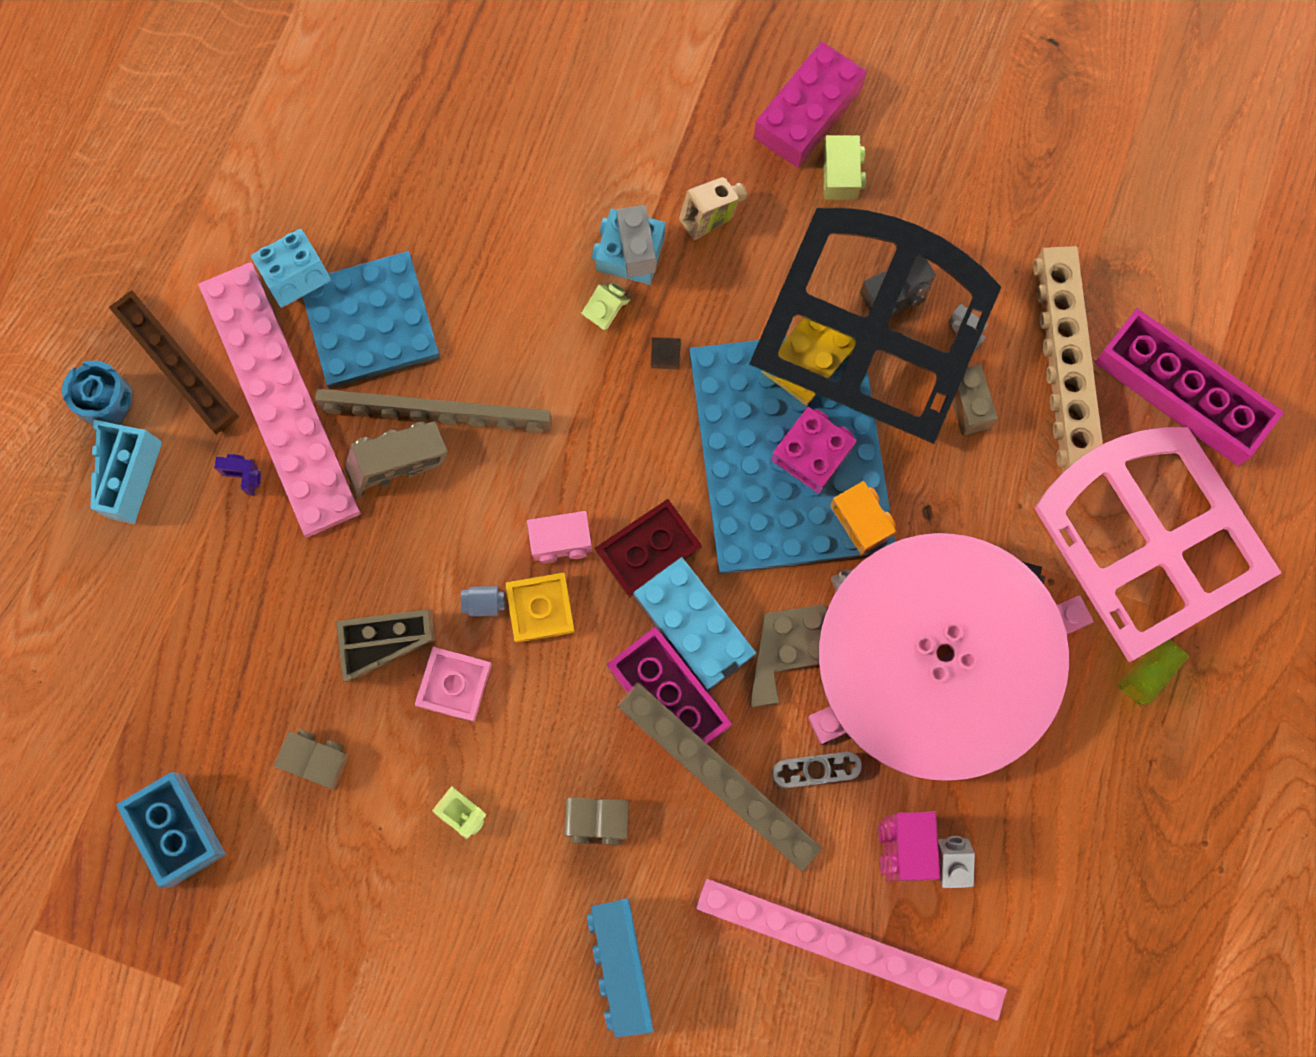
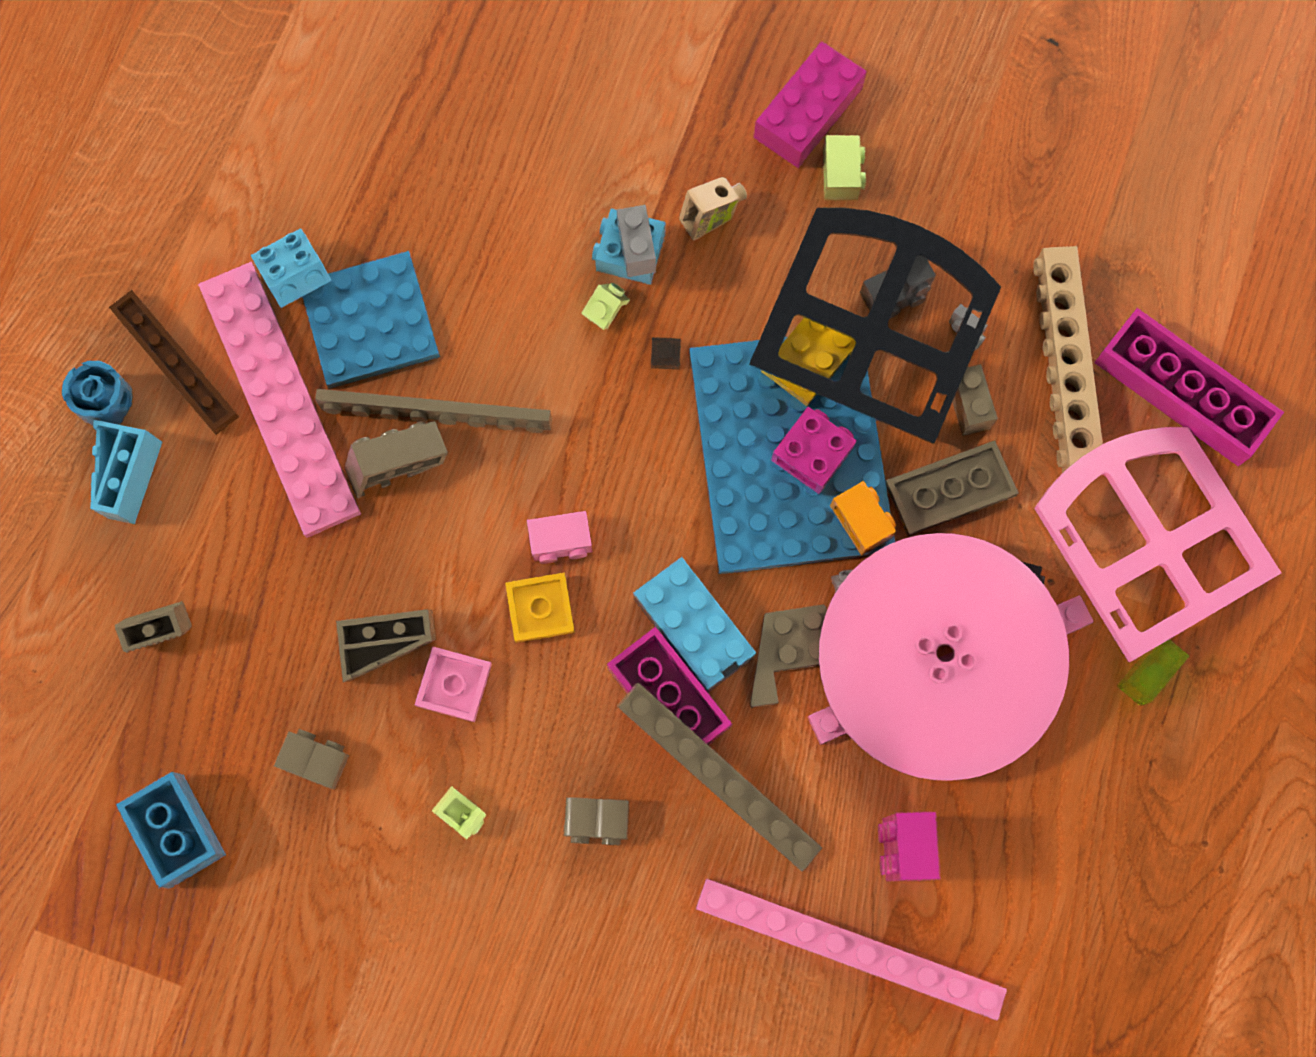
(153, 627): none -> dark tan brick
(238, 467): dark purple bracket -> none
(482, 601): sand blue brick -> none
(621, 968): dark azure slope -> none
(647, 547): dark red plate -> none
(837, 760): light grey beam -> none
(951, 488): none -> dark tan plate
(956, 862): light grey bracket -> none

